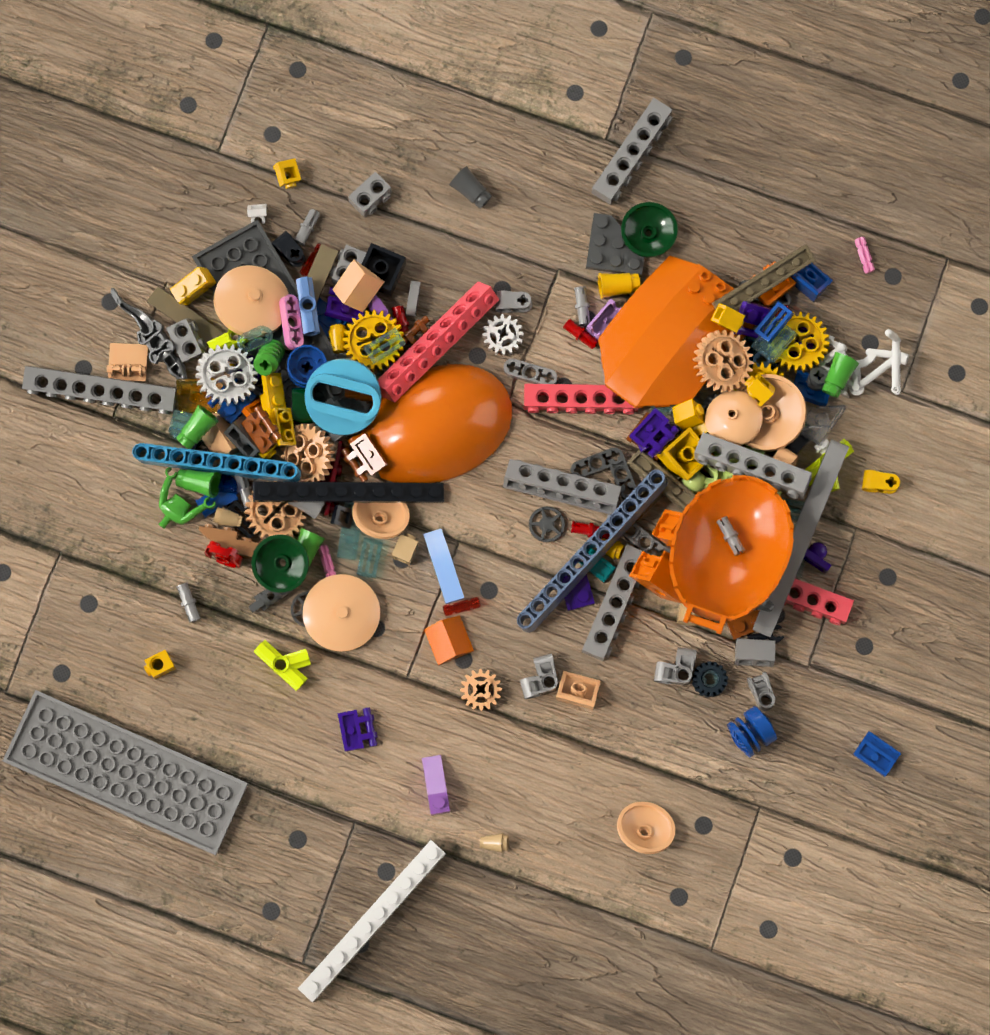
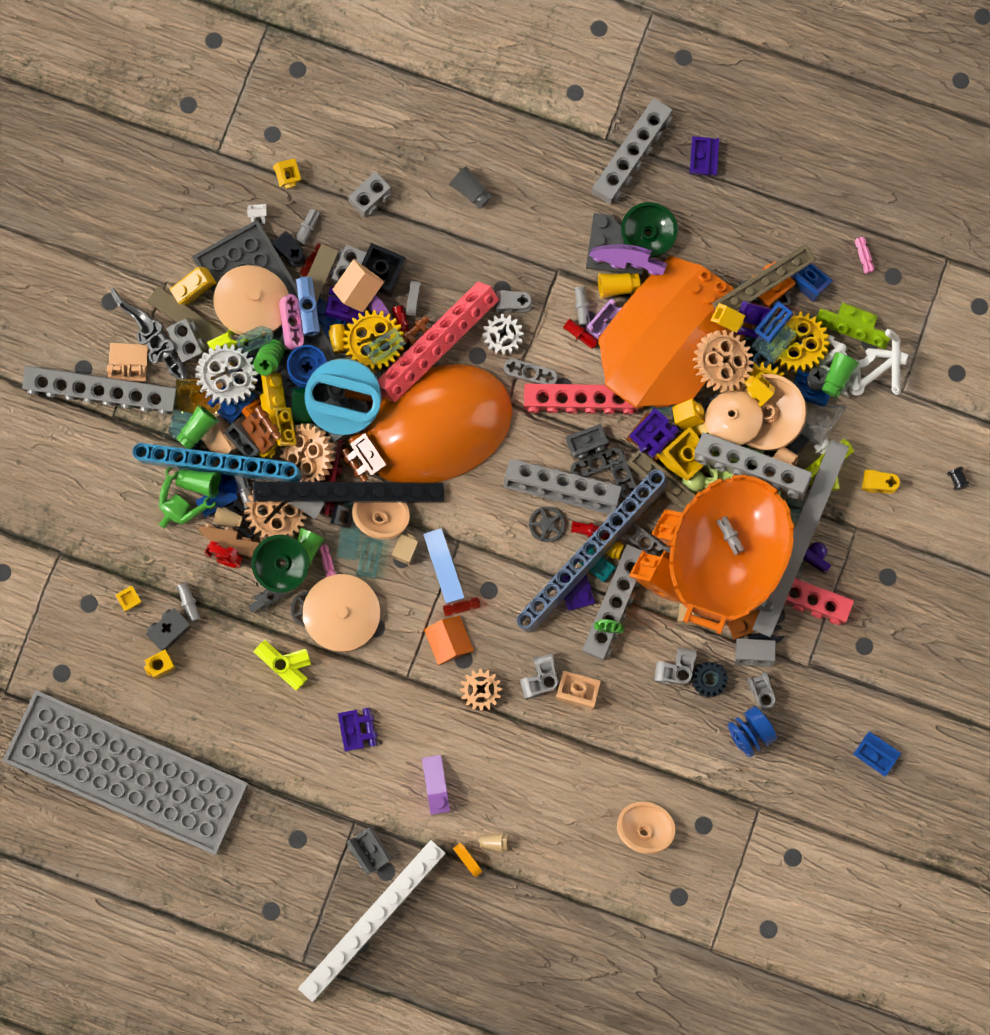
(128, 598): none -> yellow plate
(163, 639): none -> dark grey brick
(369, 851): none -> dark grey bracket
(467, 860): none -> light orange beam
(587, 441): none -> dark grey bracket
(609, 626): none -> bright green gear
(620, 254): none -> medium lavender slope
(704, 156): none -> dark purple plate
(854, 323): none -> lime bracket
(958, 478): none -> black bush

